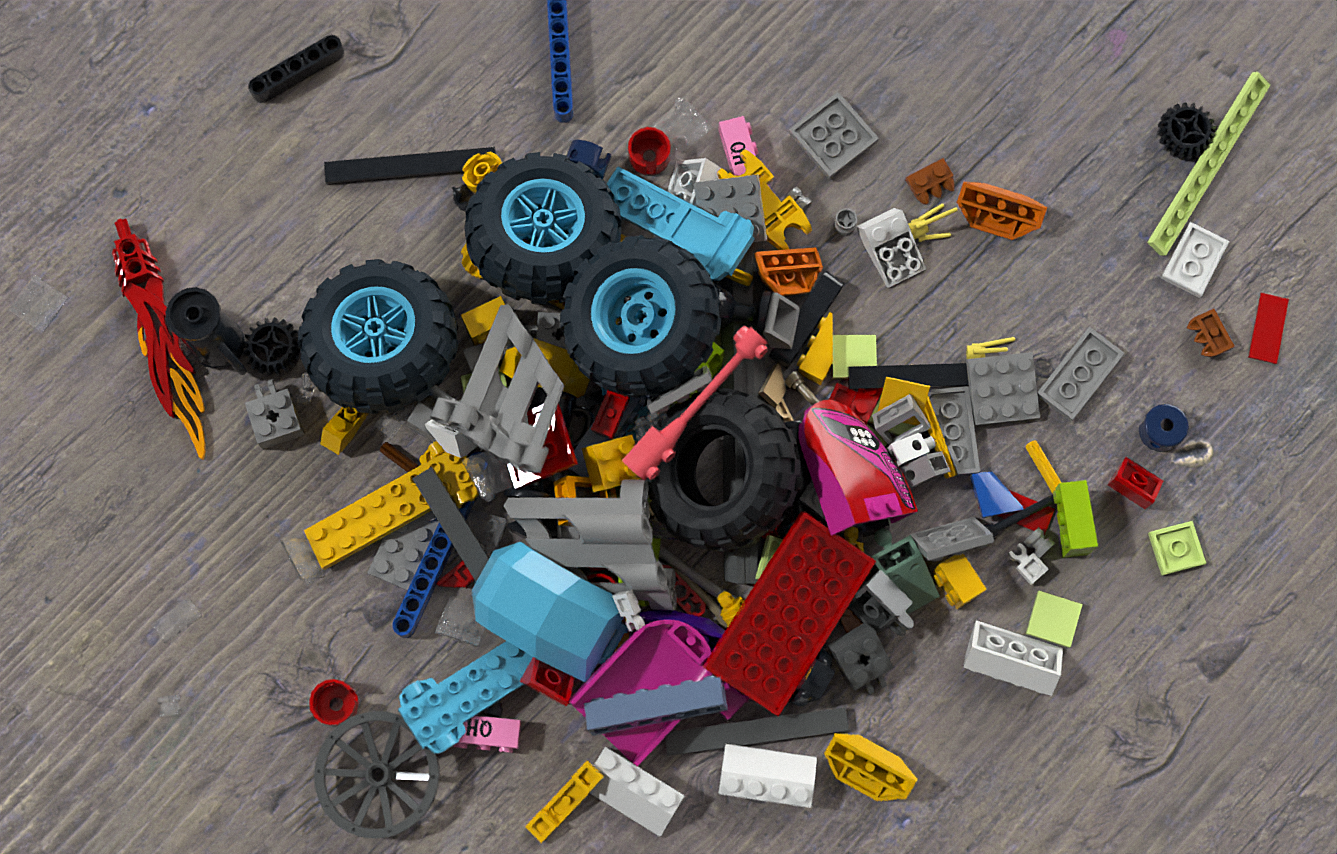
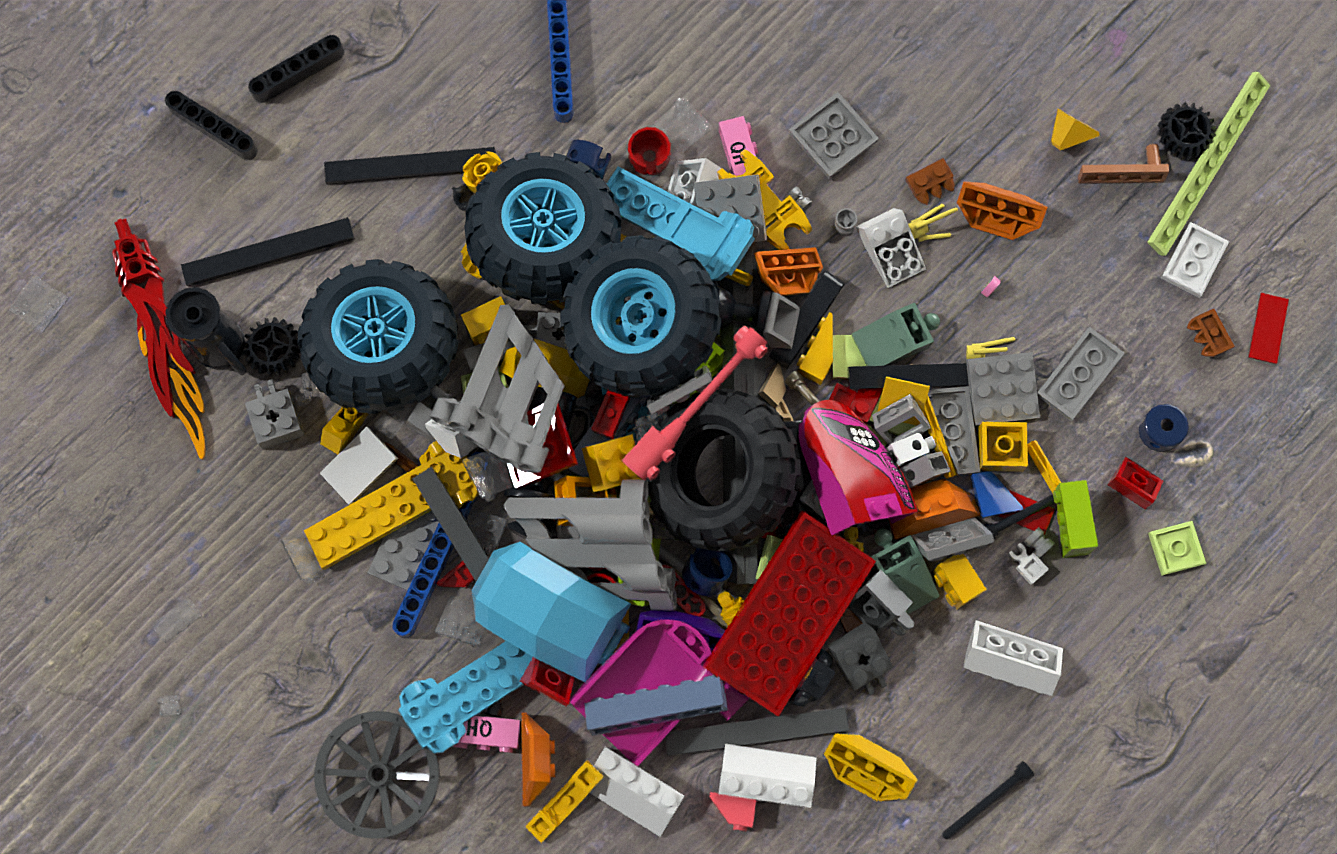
(204, 118): none -> black beam
(267, 251): none -> black tile
(322, 696): red piece -> none
(358, 465): none -> white tile
(535, 759): none -> orange wedge
(628, 607): white plate -> none
(702, 563): none -> dark blue piece
(735, 810): none -> coral slope
(892, 340): none -> sand green slope
(937, 505): none -> orange wedge
(991, 286): none -> bright pink tile
(1002, 446): none -> yellow brick
(1022, 773): none -> black piece
(1053, 619): yellowish green tile -> none
(1070, 131): none -> yellow slope
(1131, 173): none -> nougat piece

